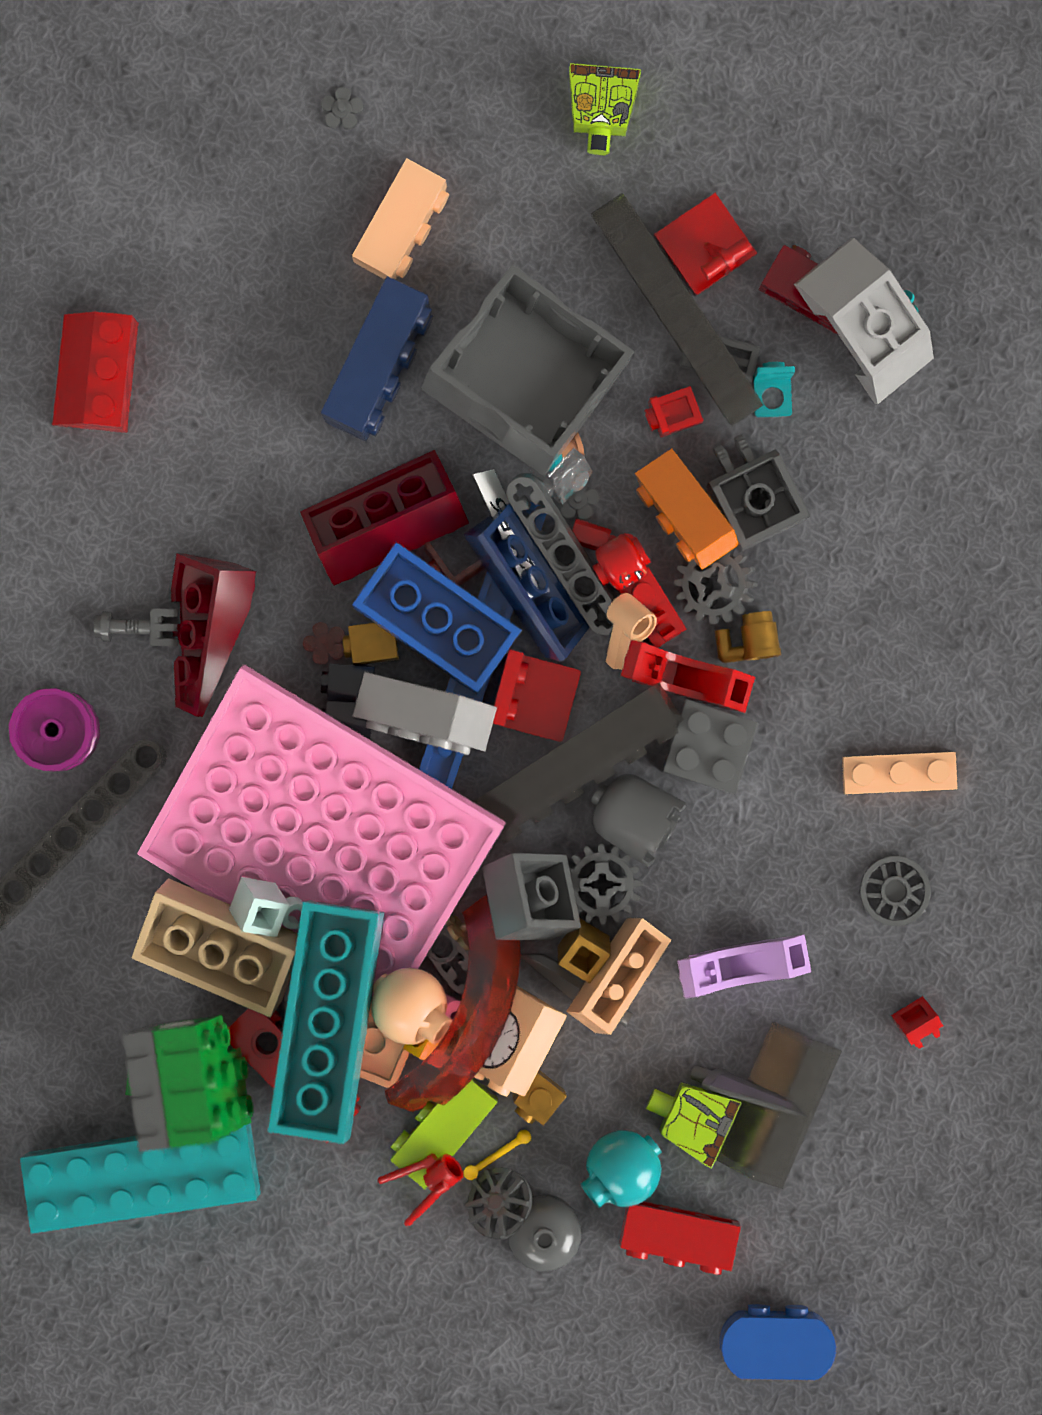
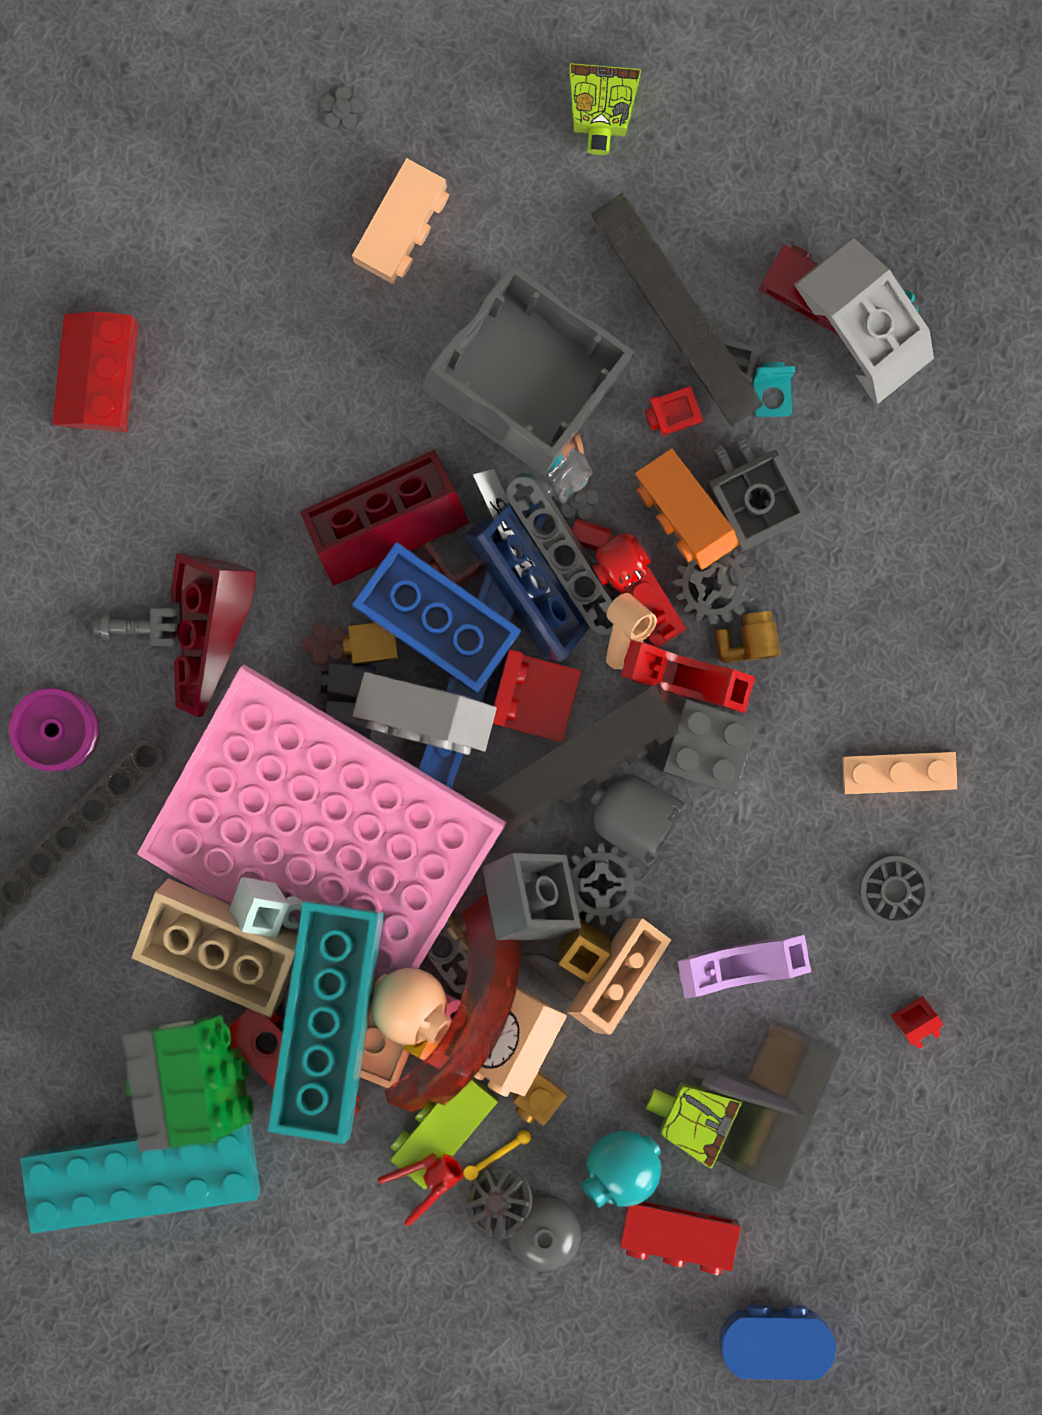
(377, 358): dark blue brick -> none
(705, 244): red plate -> none

